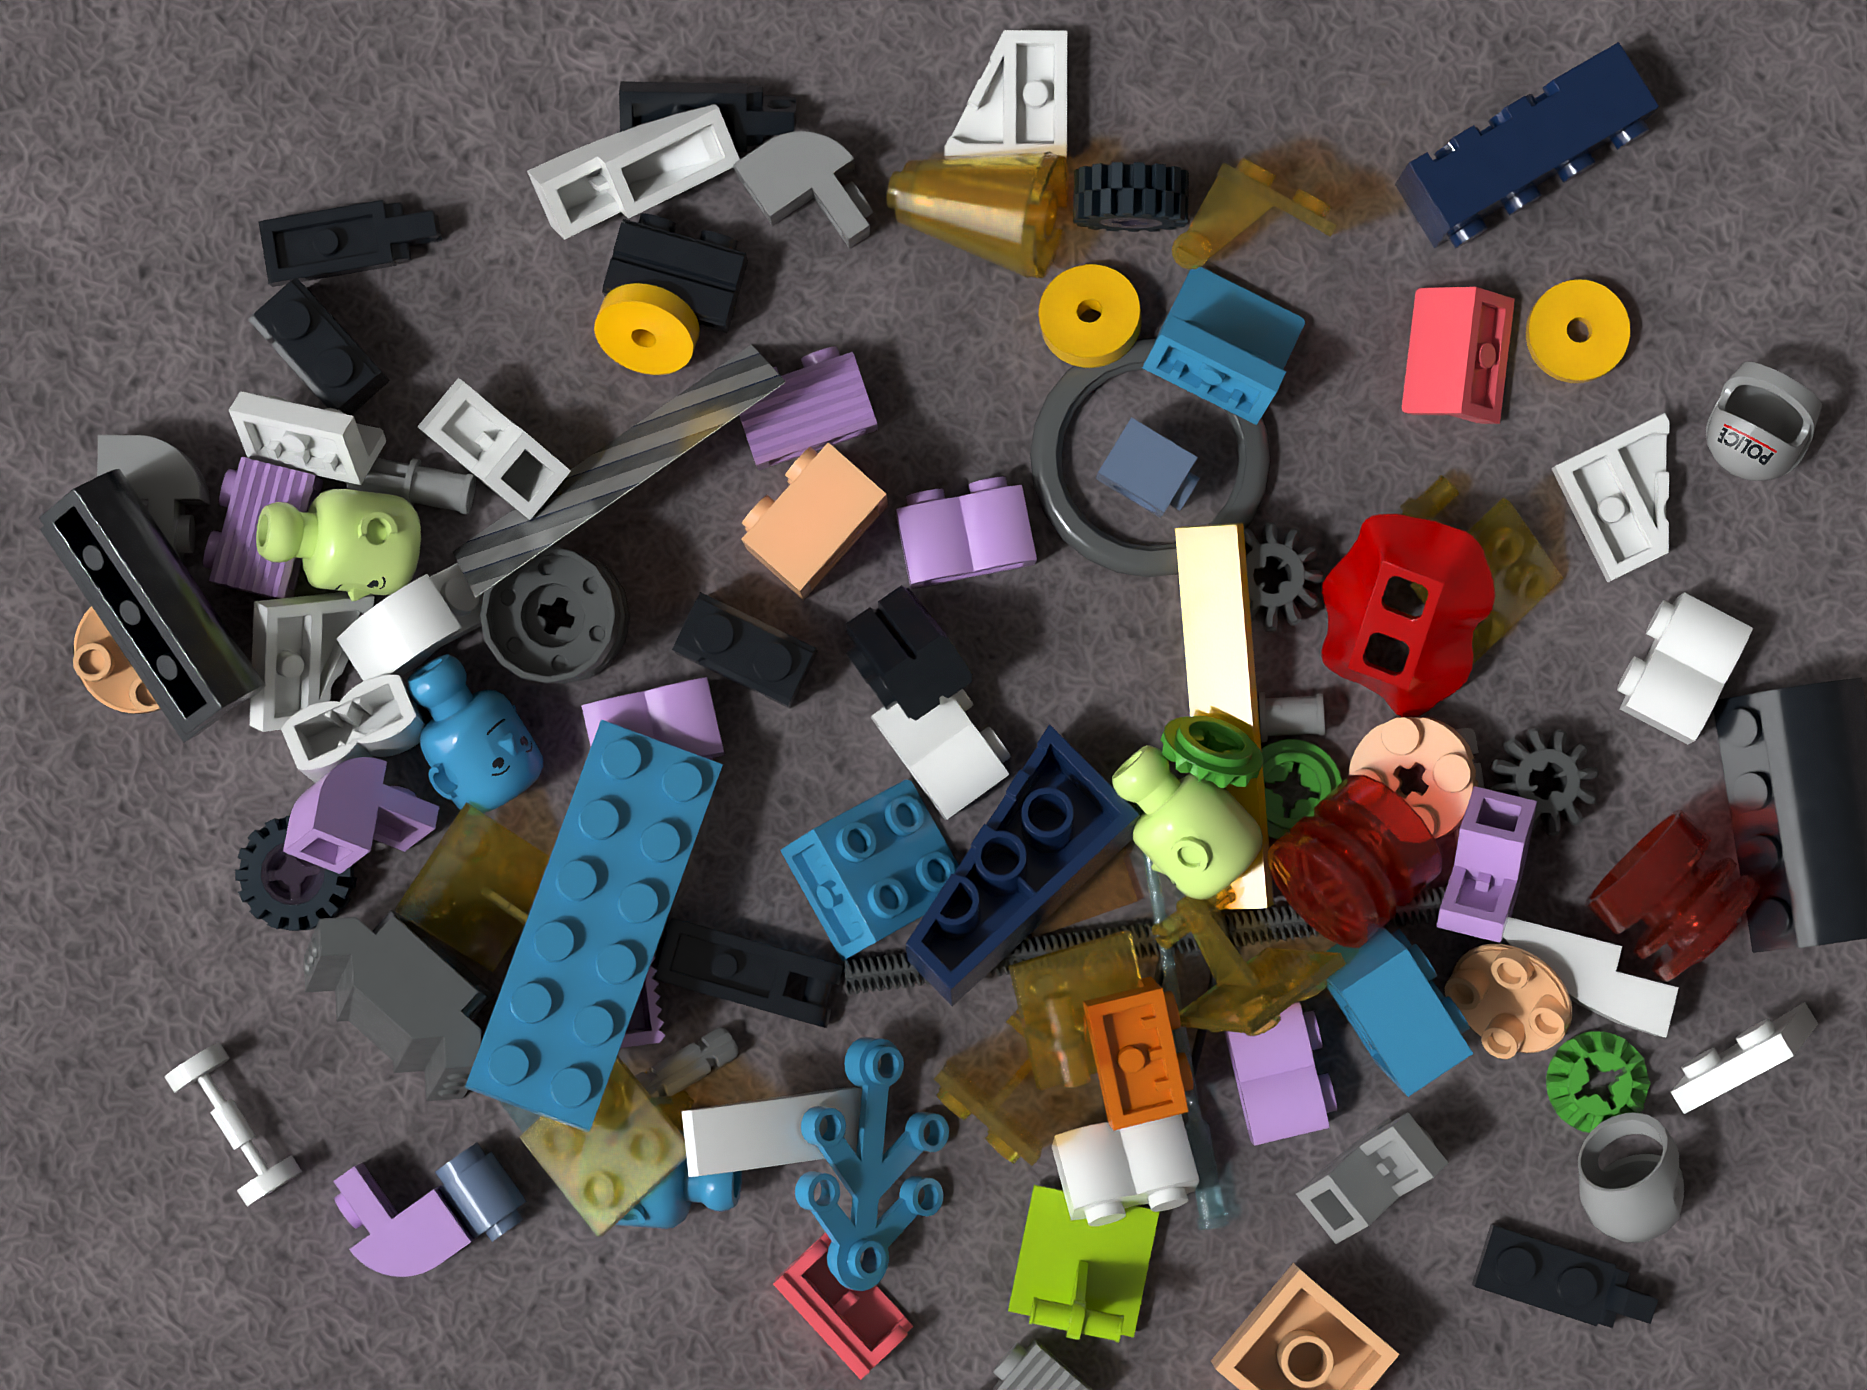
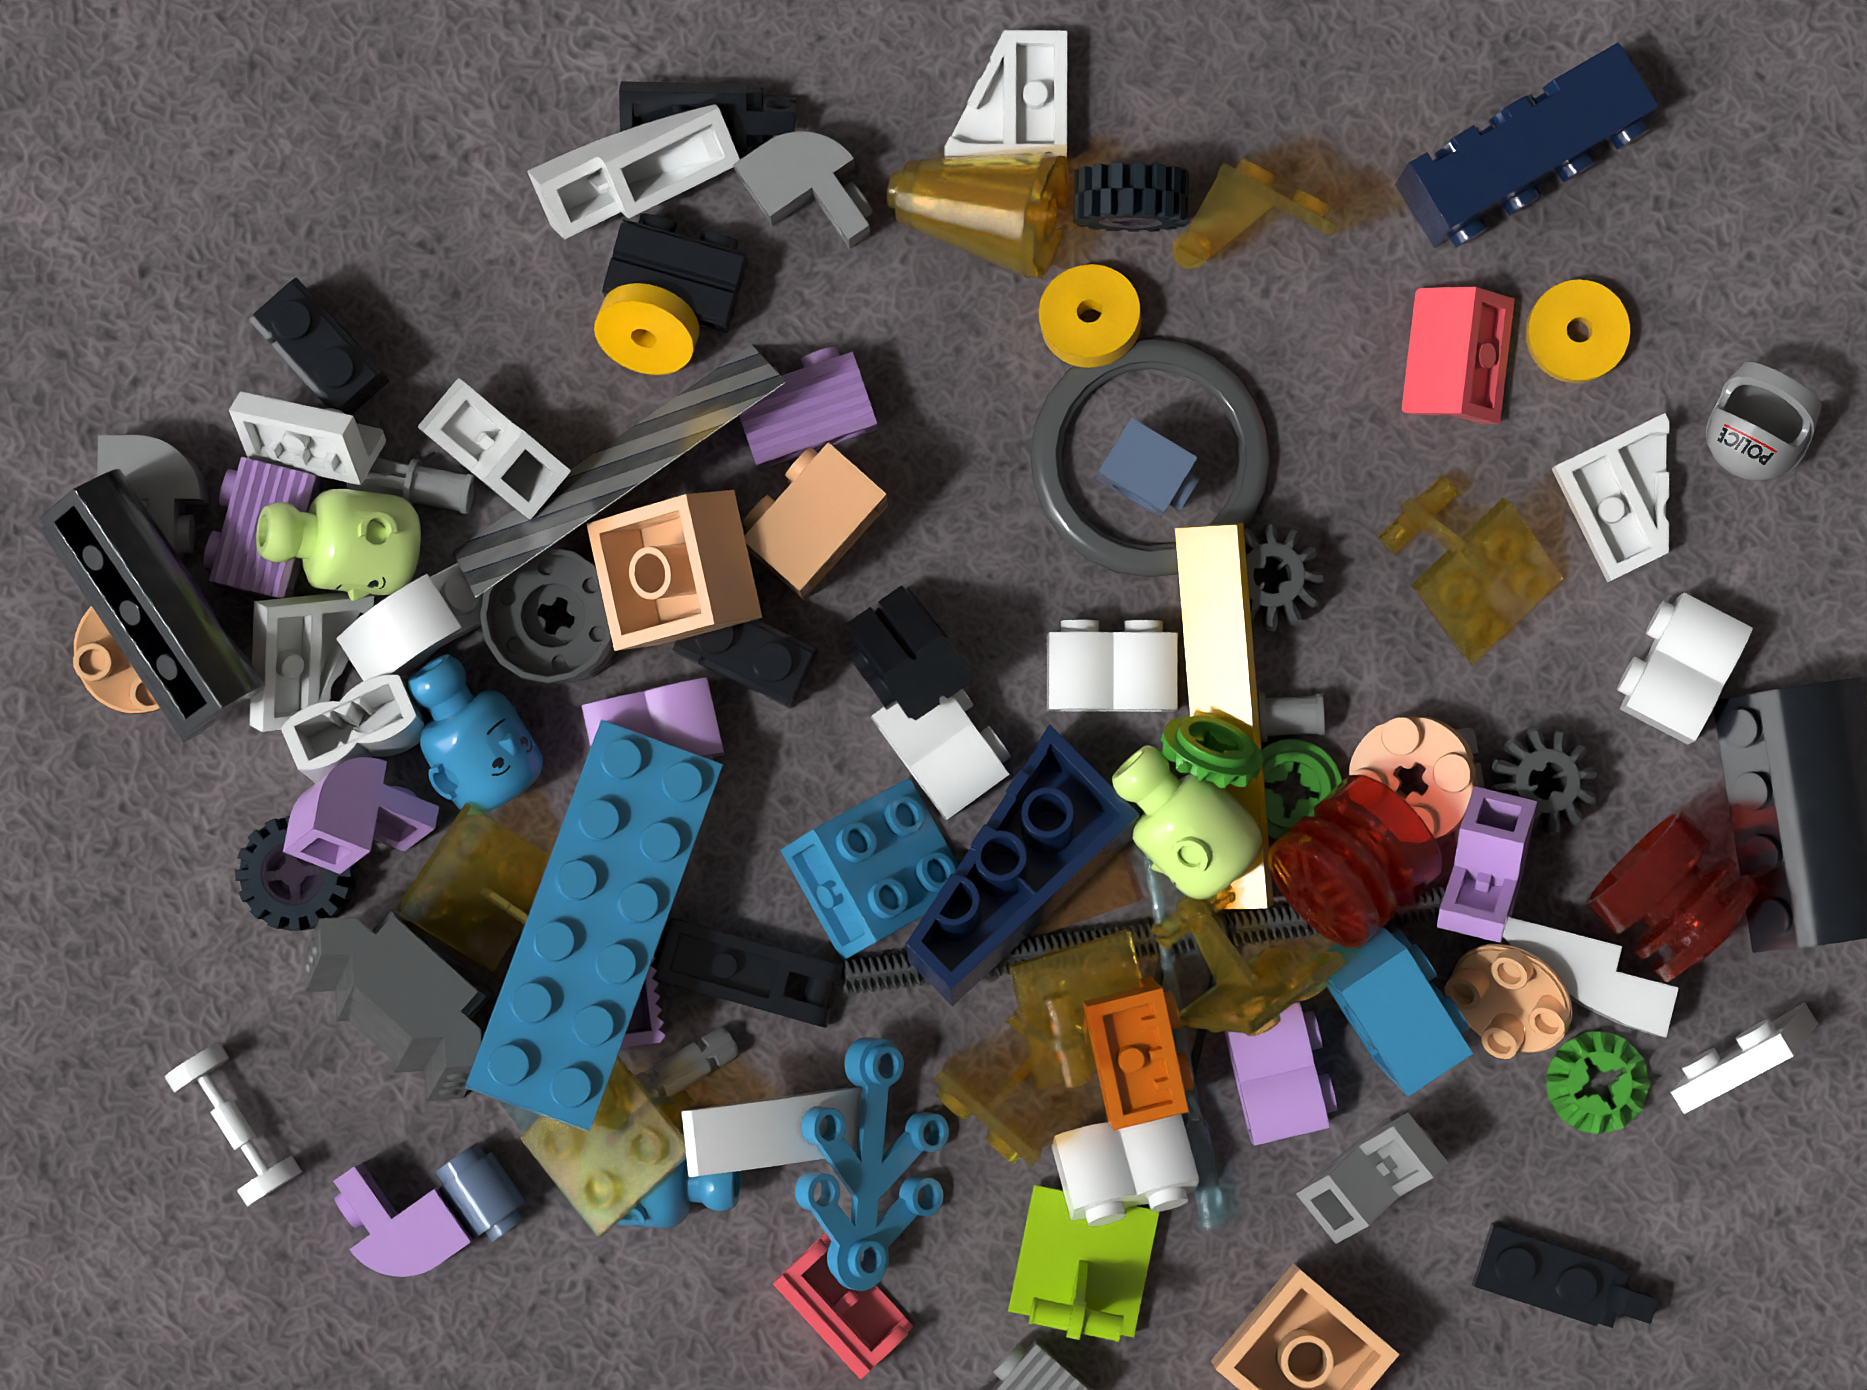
(343, 240): black hinge -> none
(674, 569): none -> light nougat brick
(965, 533): lavender brick -> none
(1111, 669): none -> white brick
(1225, 344): dark azure bracket -> none
(1439, 640): red piece -> none
(1636, 1194): light grey helmet -> none

